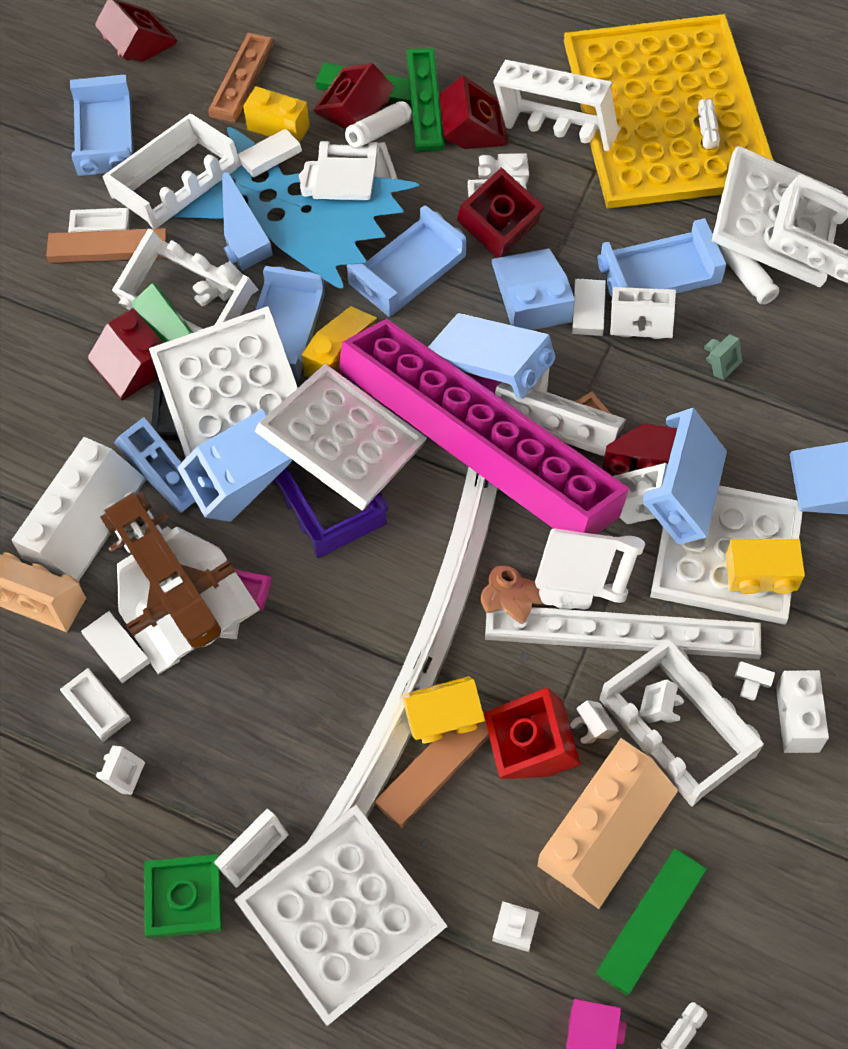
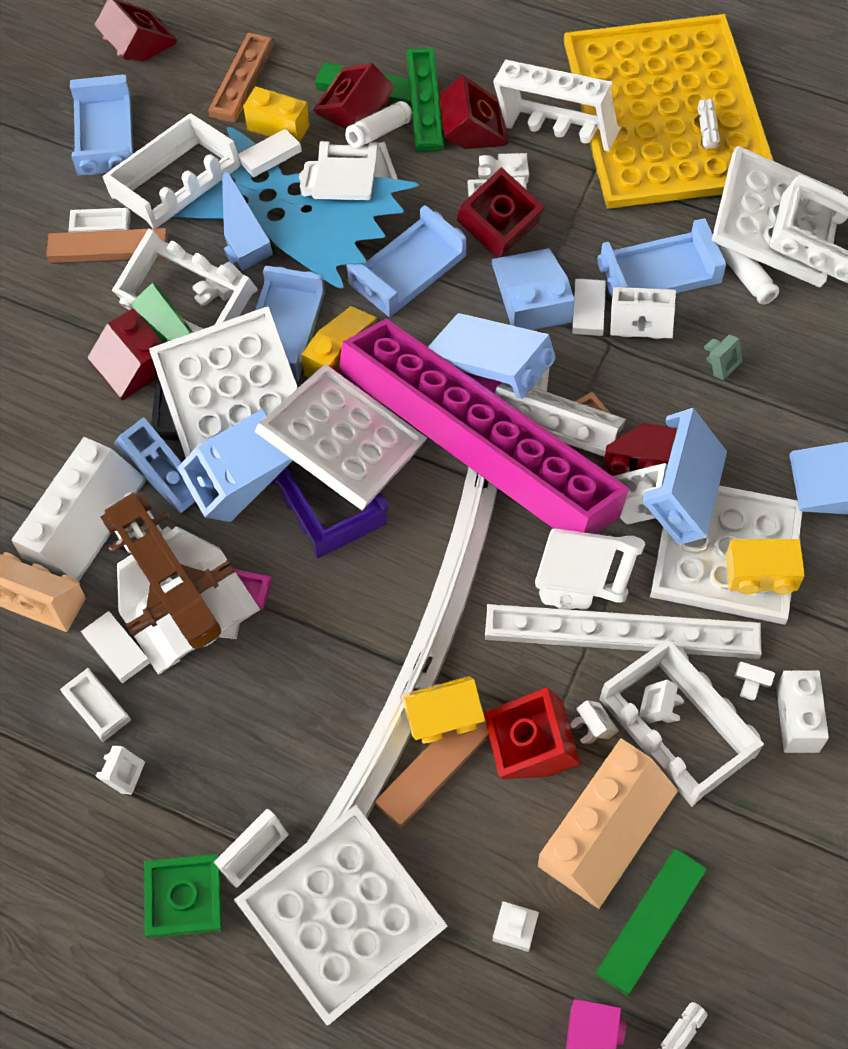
(513, 596): nougat plate -> none

